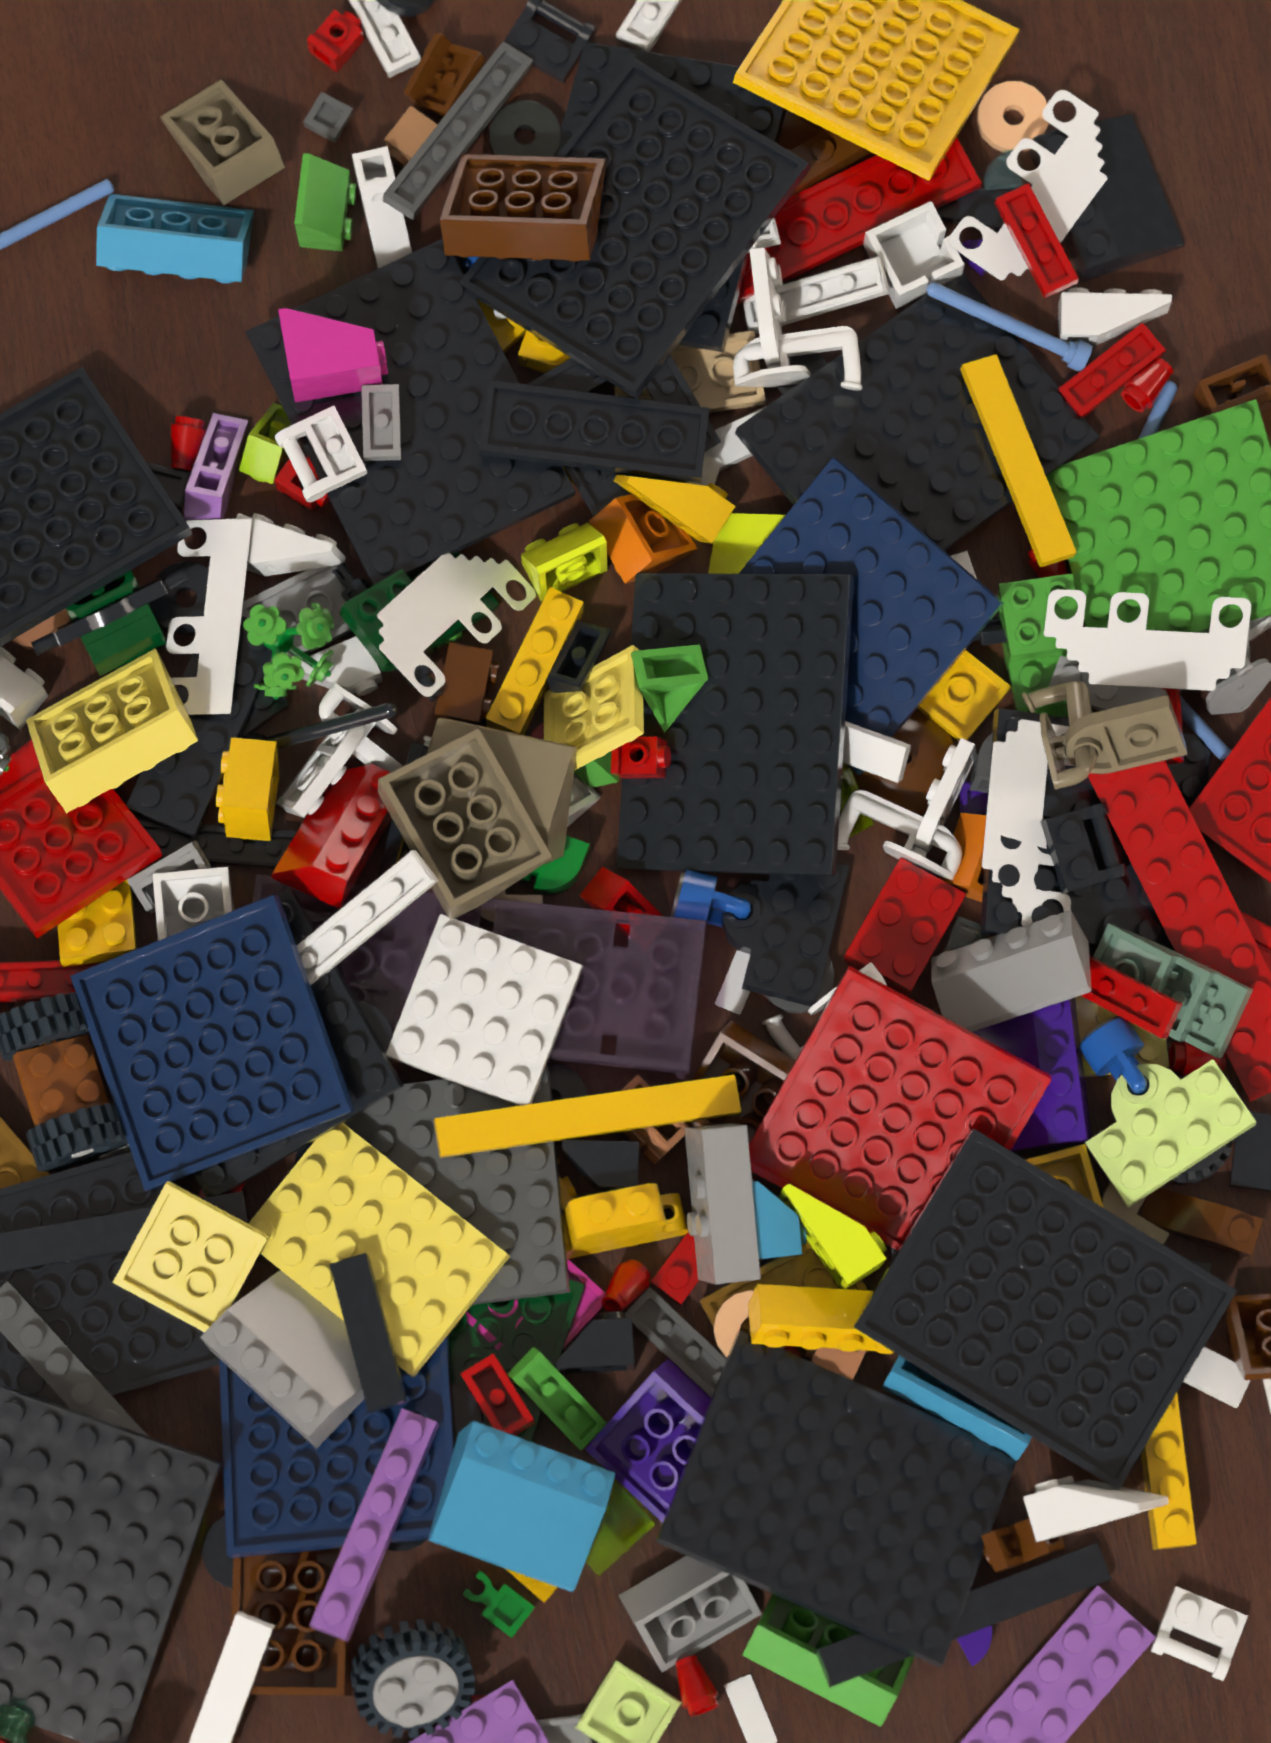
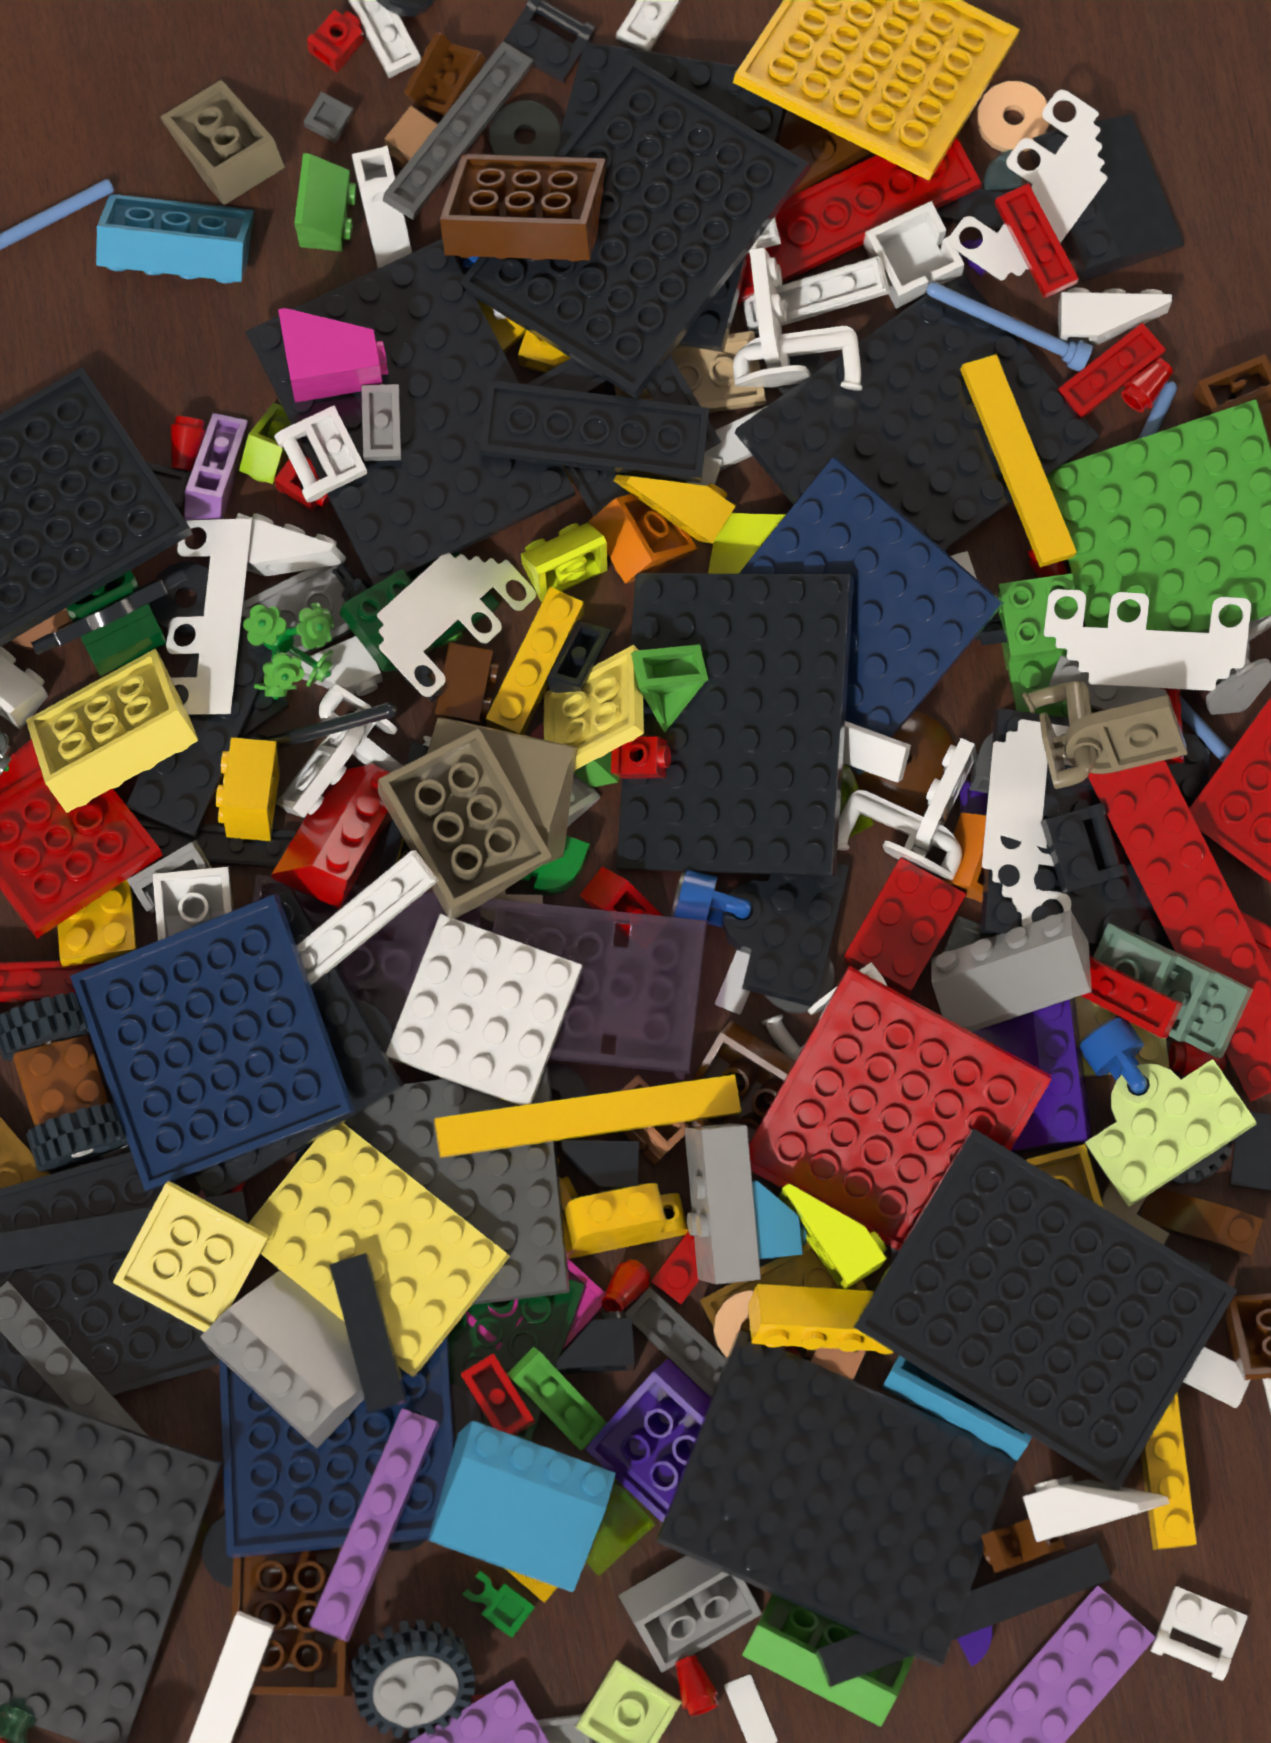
(964, 697): yellow plate -> none

